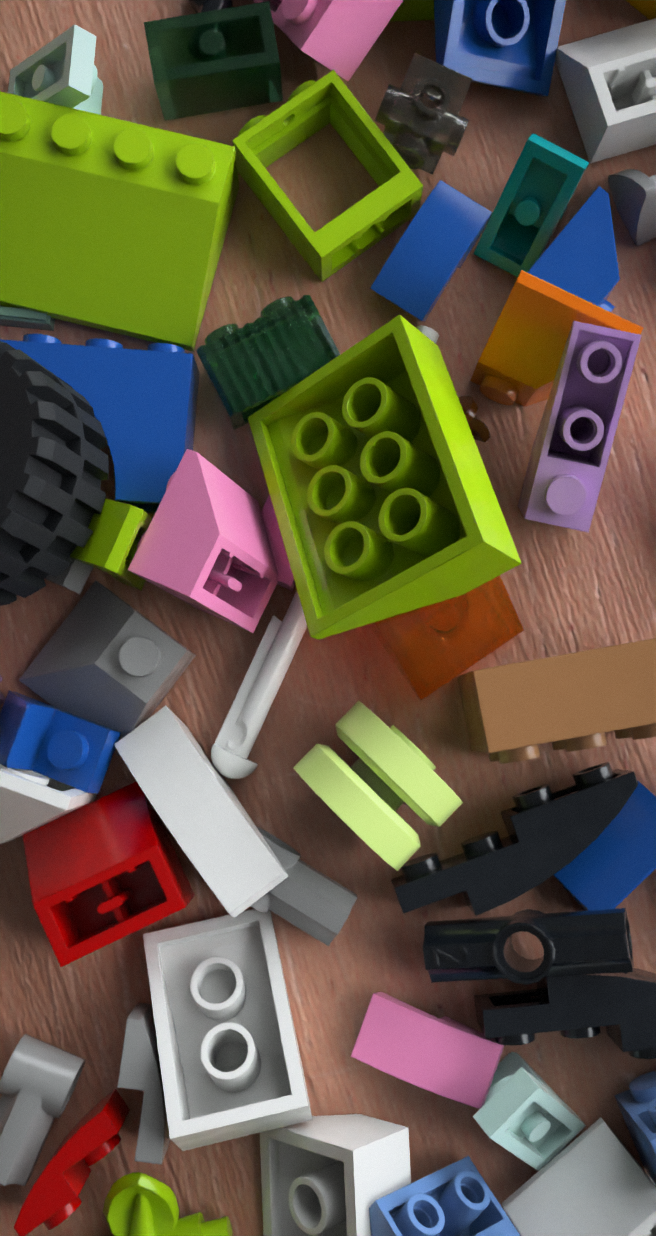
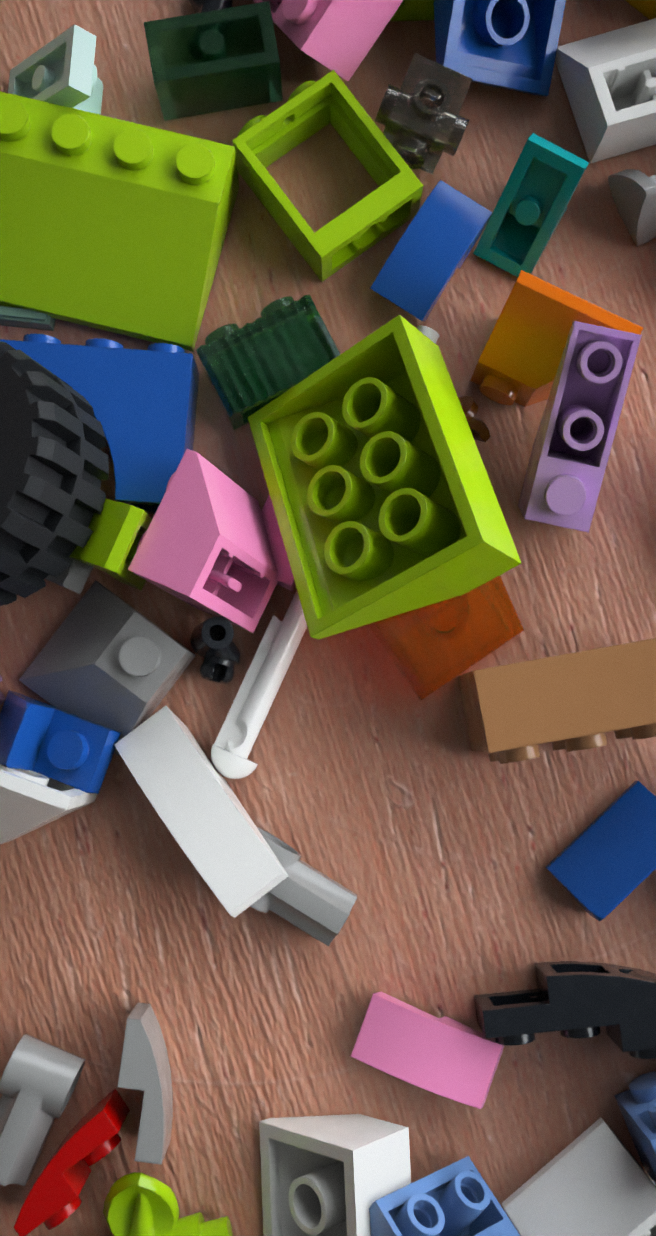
(103, 873): red slope -> none
(215, 643): none -> black arm
(224, 1030): white slope -> none
(377, 784): yellowish green wheel -> none
(526, 1114): light aqua slope -> none
(543, 838): black slope -> none
(571, 944): black piece -> none
(584, 254): blue slope -> none

